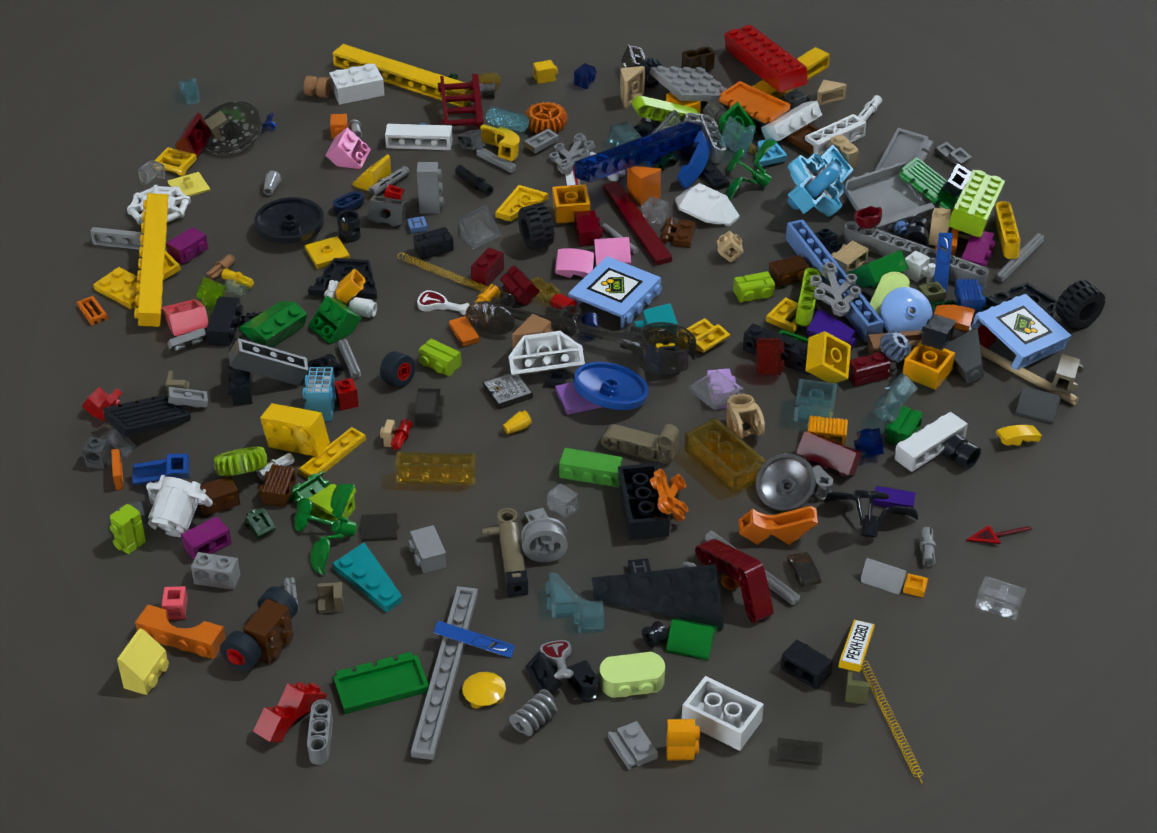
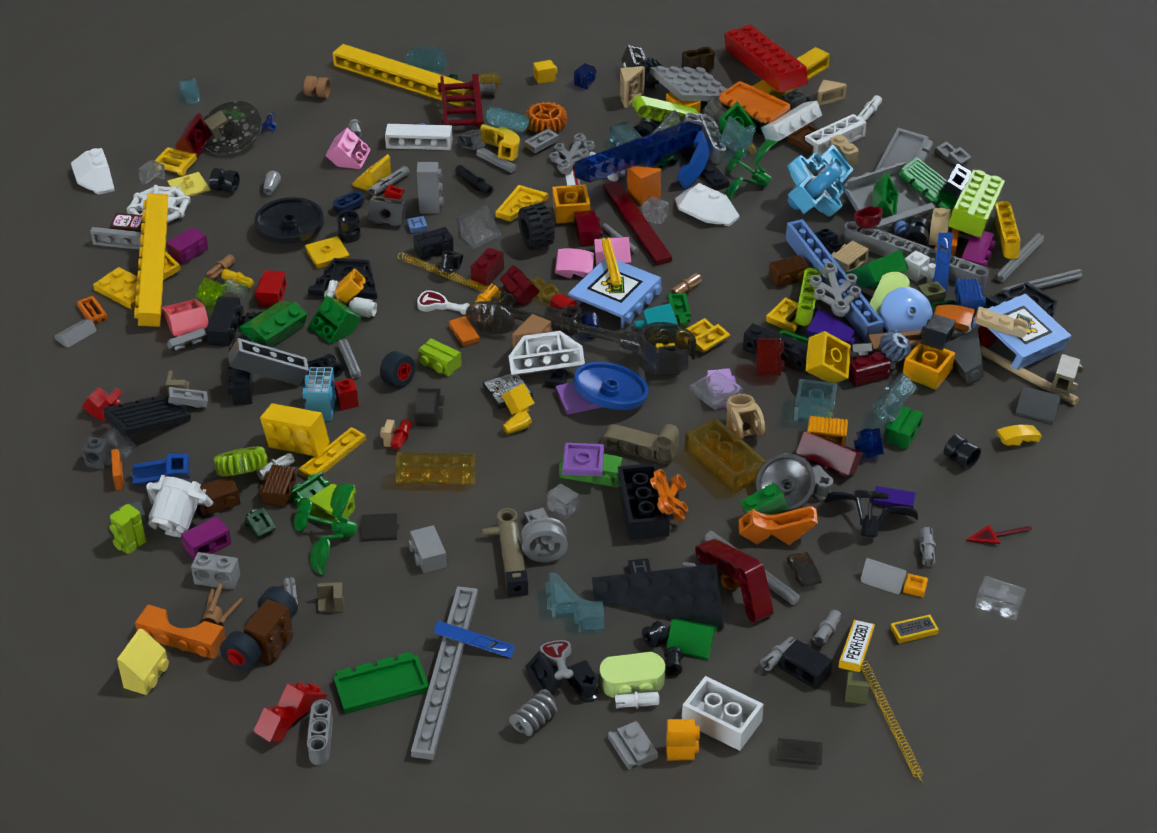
(76, 333): none -> light grey slope
(93, 171): none -> white wedge
(127, 222): none -> tile
(175, 602): coral brick -> none
(214, 613): none -> medium nougat plant
(225, 180): none -> black wheel
(271, 288): none -> red brick
(337, 124): orange brick -> none
(356, 83): white brick -> none
(368, 576): teal wing -> none
(427, 58): none -> clear light blue gear
(450, 261): none -> black piece
(484, 689): yellow dish -> none
(518, 399): none -> yellow brick
(583, 459): none -> medium lavender tile
(611, 261): none -> yellow axle
(636, 699): none -> white axle
(673, 661): none -> black bush
(680, 308): none -> green hinge
(684, 232): reddish brown plate -> none
(686, 284): none -> medium nougat axle
(730, 246): tan brick -> none
(753, 286): lime brick -> none
(766, 501): none -> green brick
(773, 155): medium azure wing -> none
(775, 655): none -> light grey pin
(827, 628): none -> light grey pin
(862, 349): none -> light grey plate
(885, 196): none -> green slope
(914, 629): none -> tile
(929, 441): white brick -> none
(1001, 322): none -> tan hinge
(1052, 280): none -> light grey axle
(1080, 304): black tyre -> none

